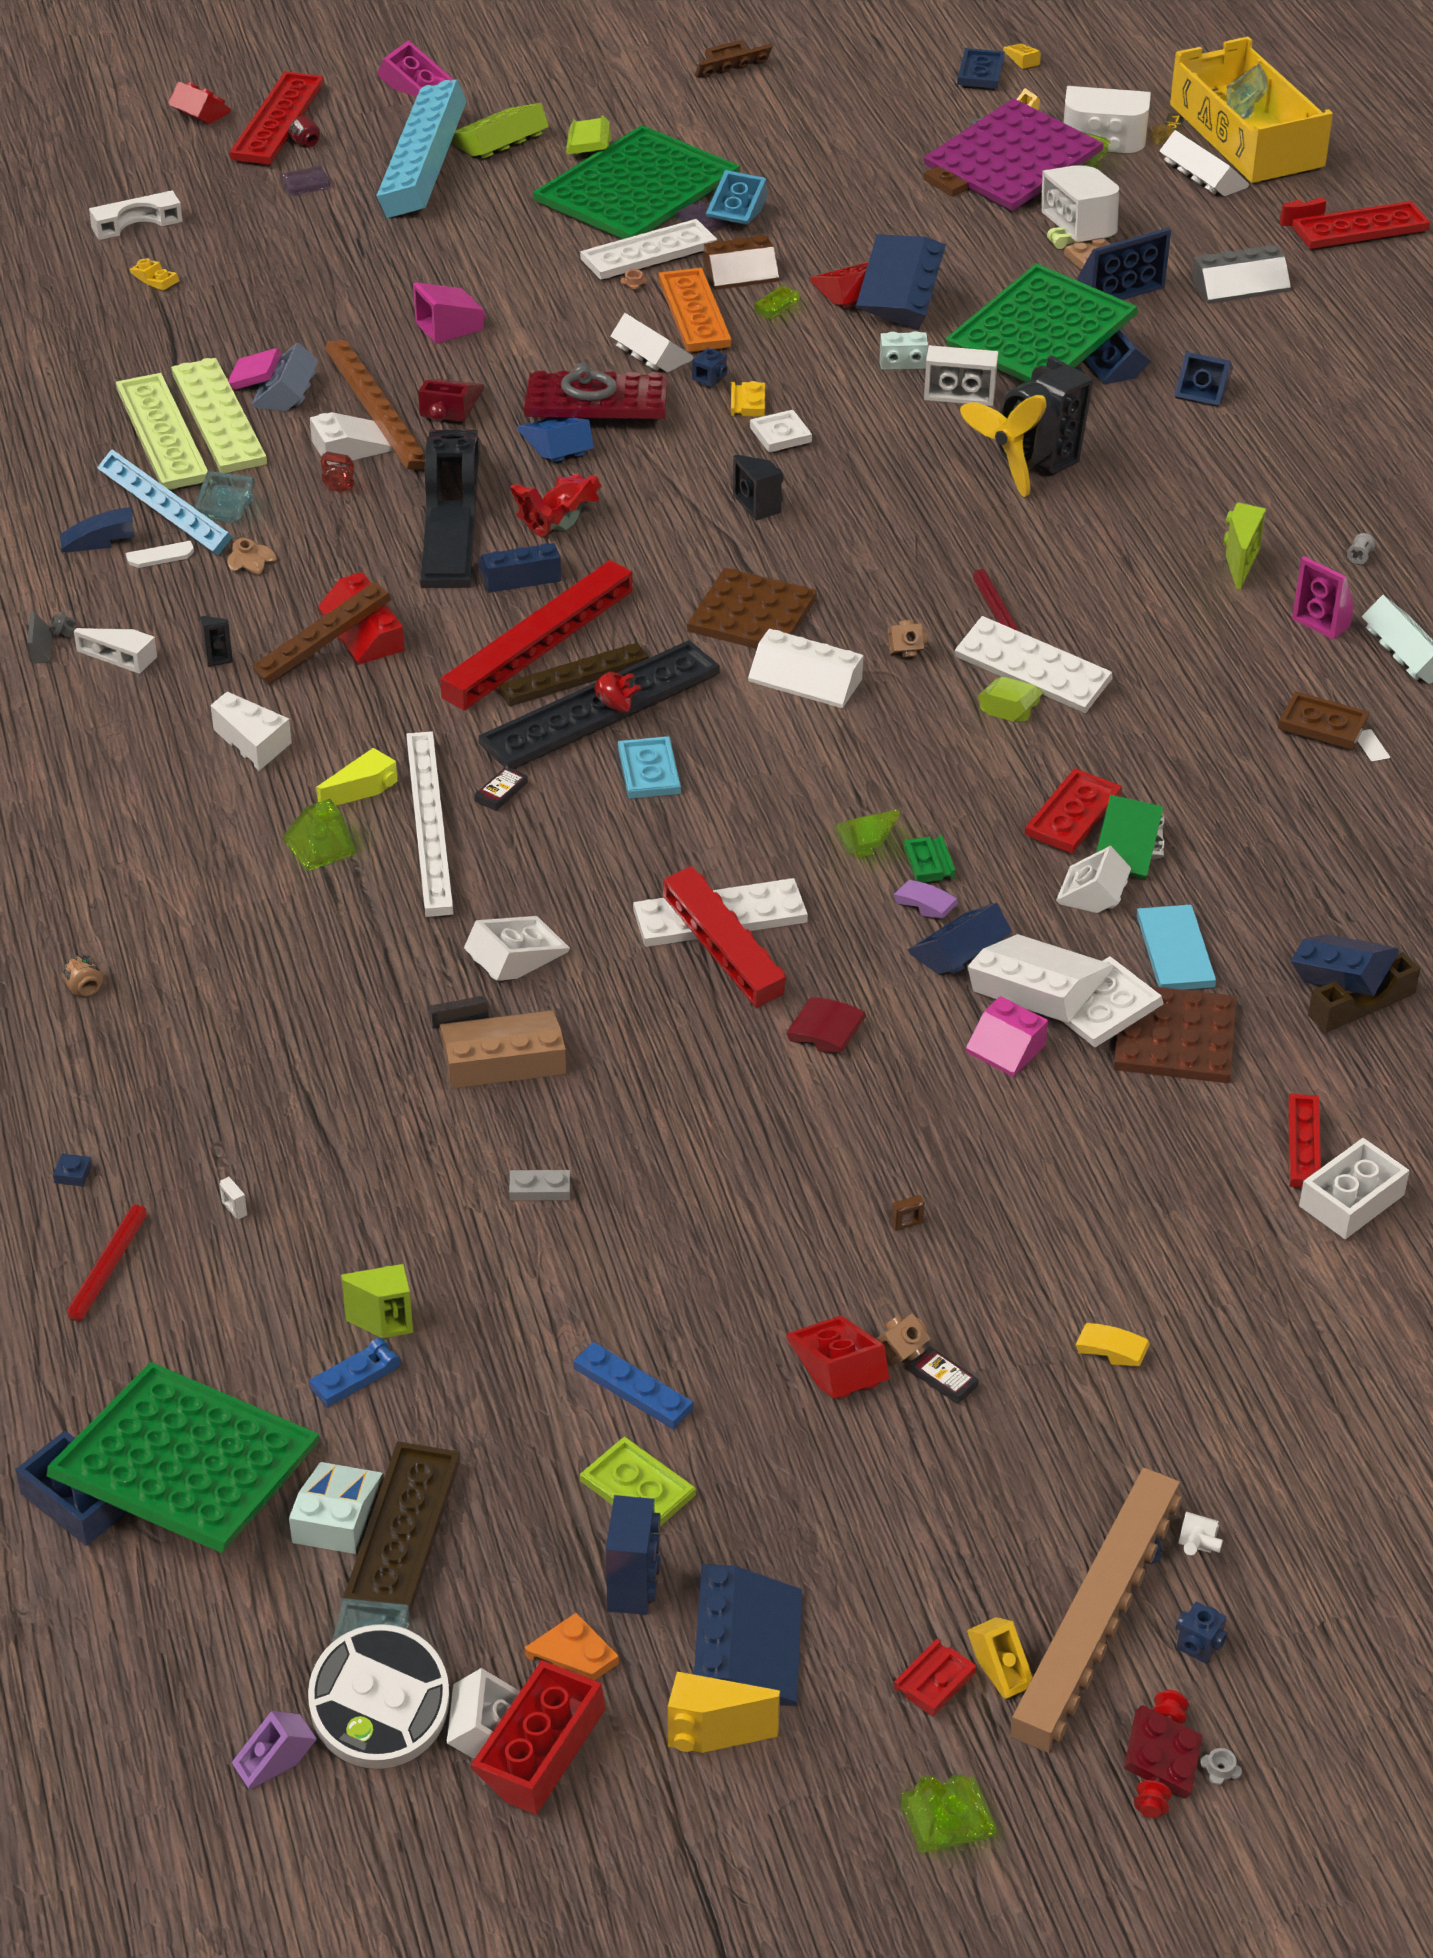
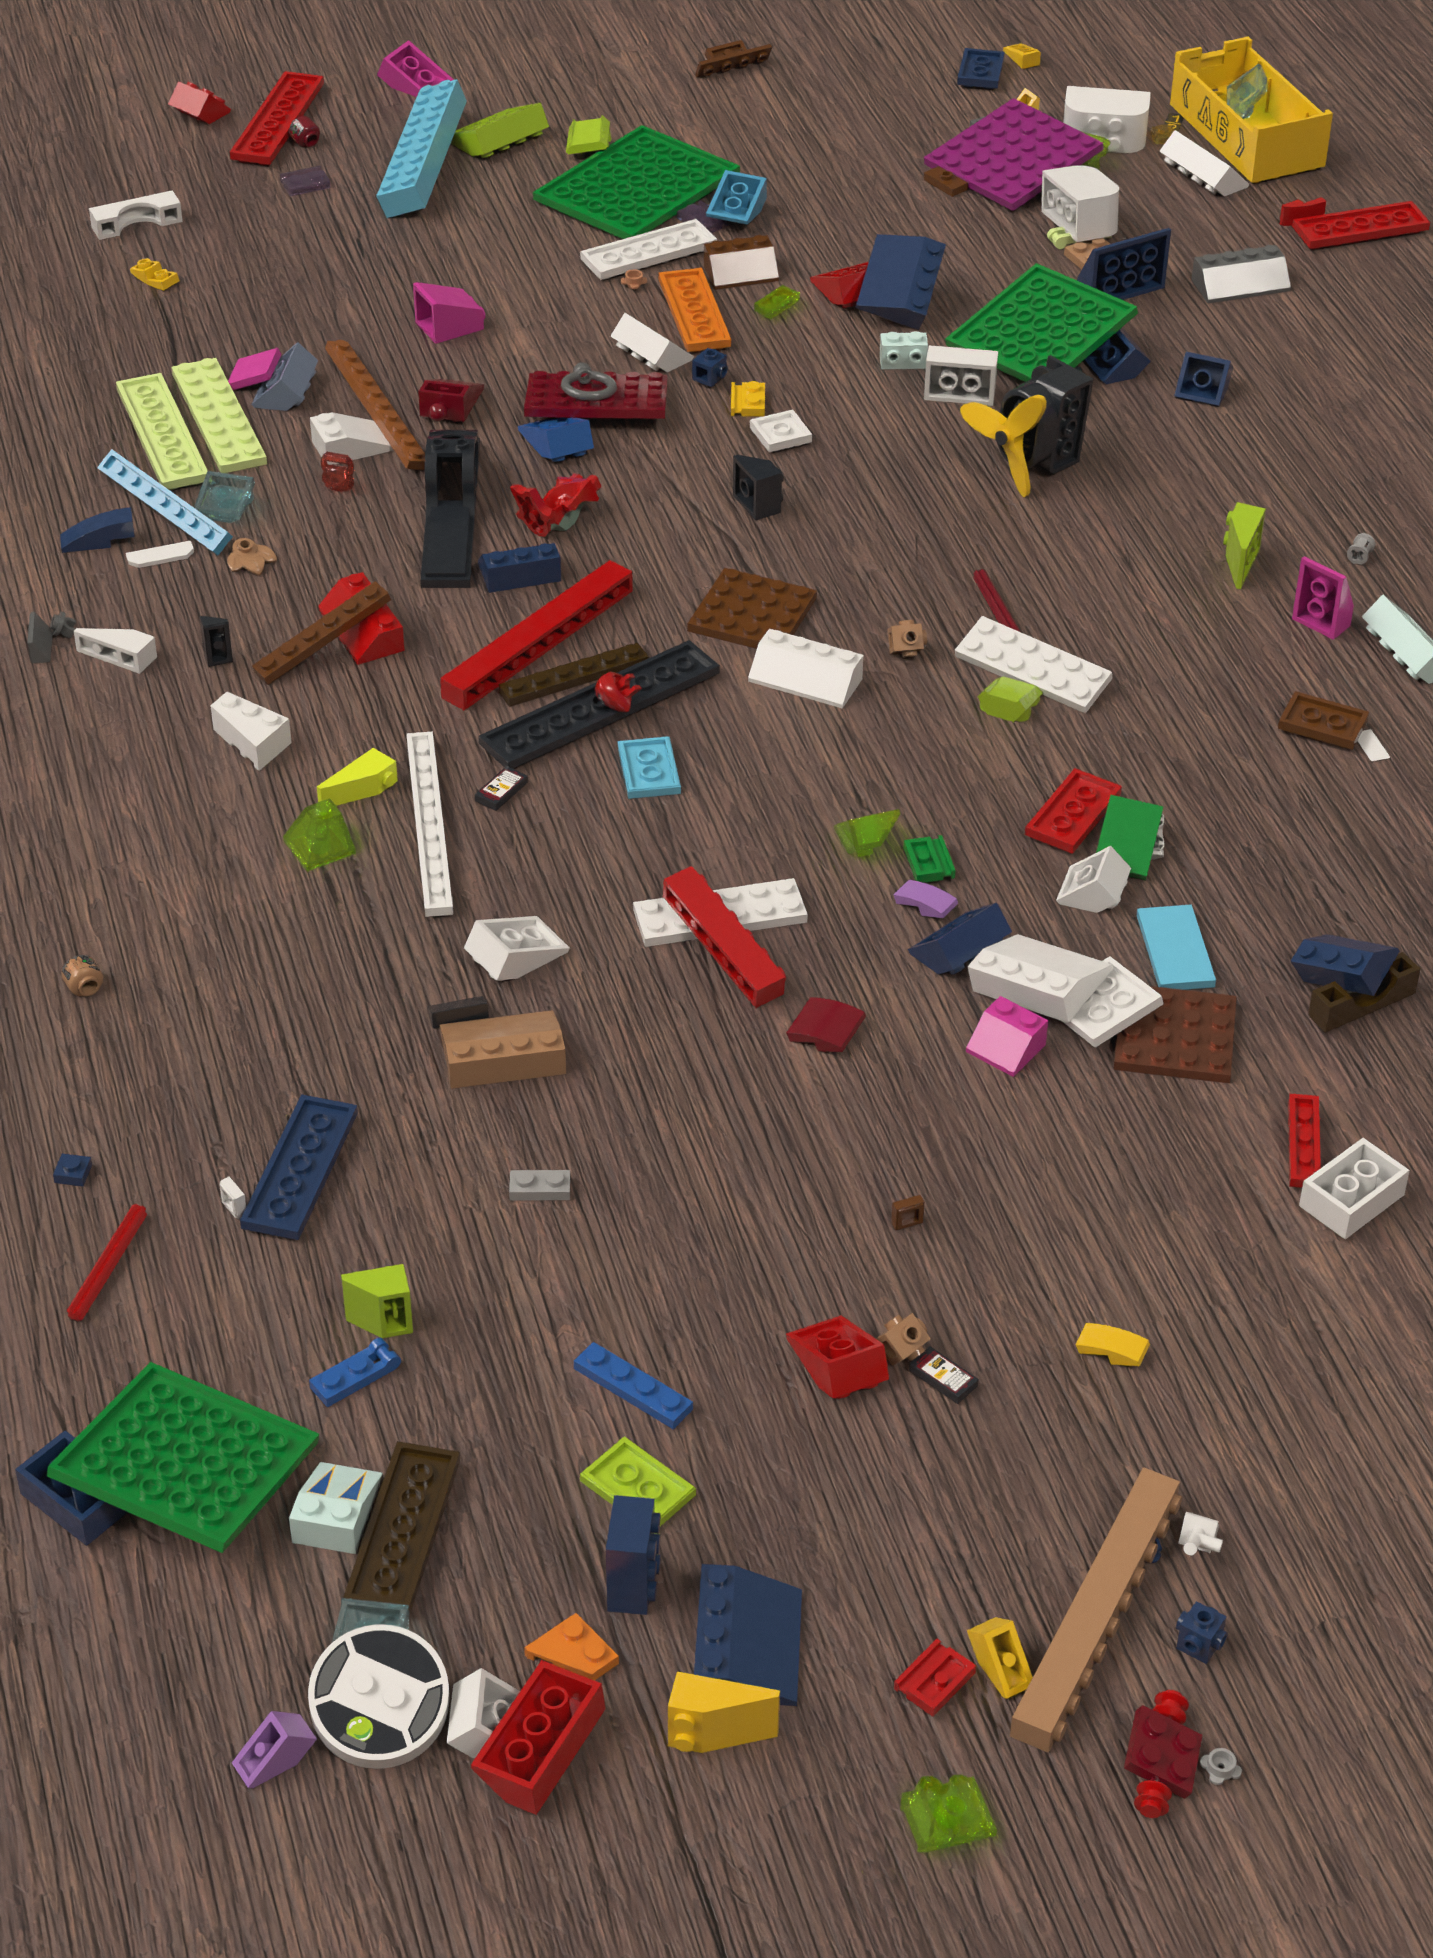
(299, 1167): none -> dark blue plate

